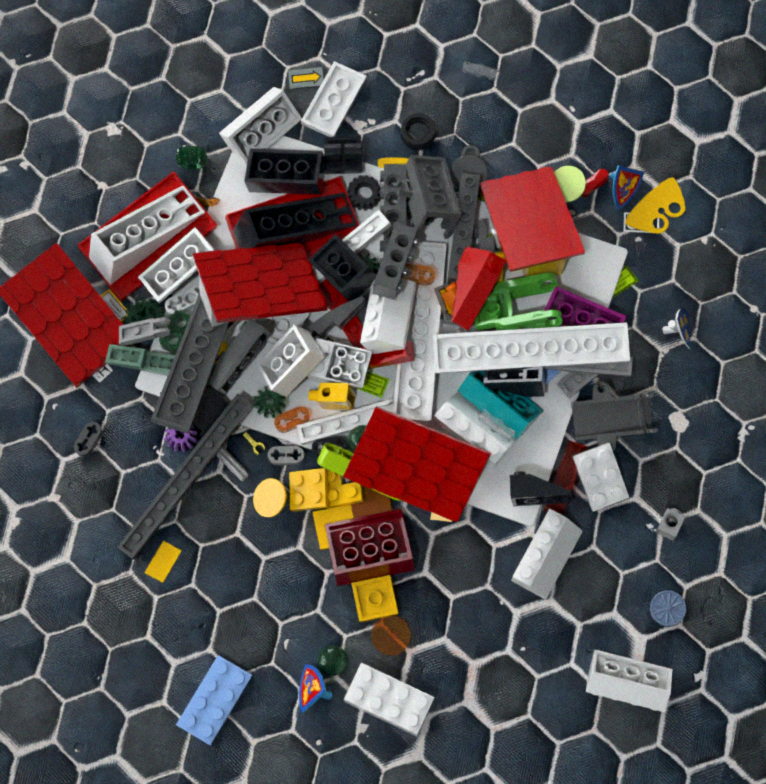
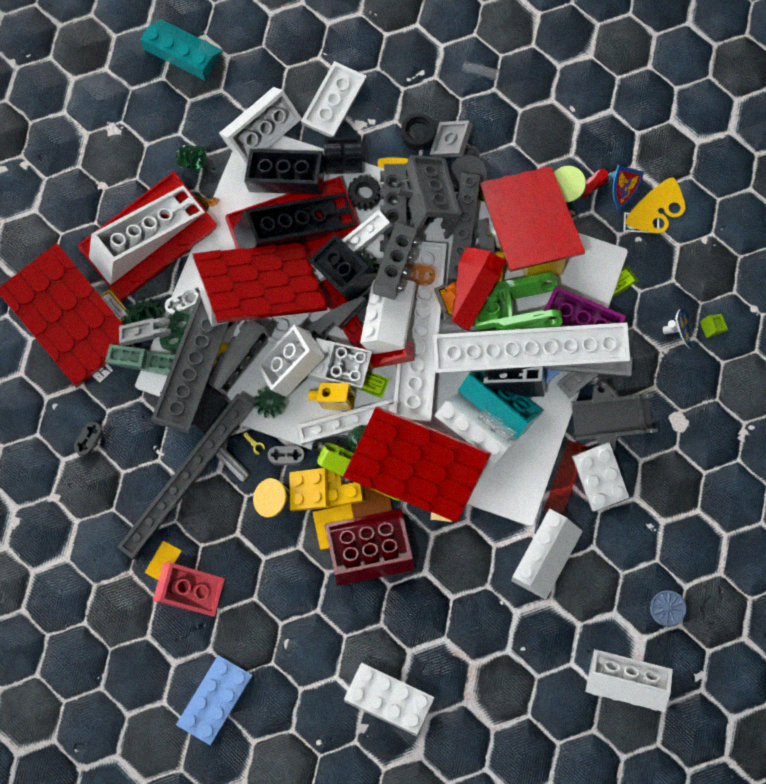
(174, 265): white slope -> none
(179, 443): medium lavender gear -> none
(180, 48): none -> teal slope
(188, 589): none -> coral slope
(290, 415): clear orange beam -> none
(305, 77): light grey sticker -> none
(311, 687): shield -> none
(332, 660): clear green hair -> none
(374, 598): yellow plate -> none
(391, 635): clear orange tile -> none
(451, 139): none -> light grey plate
(531, 490): black slope -> none
(667, 531): light grey brick -> none
(713, 325): none -> lime slope

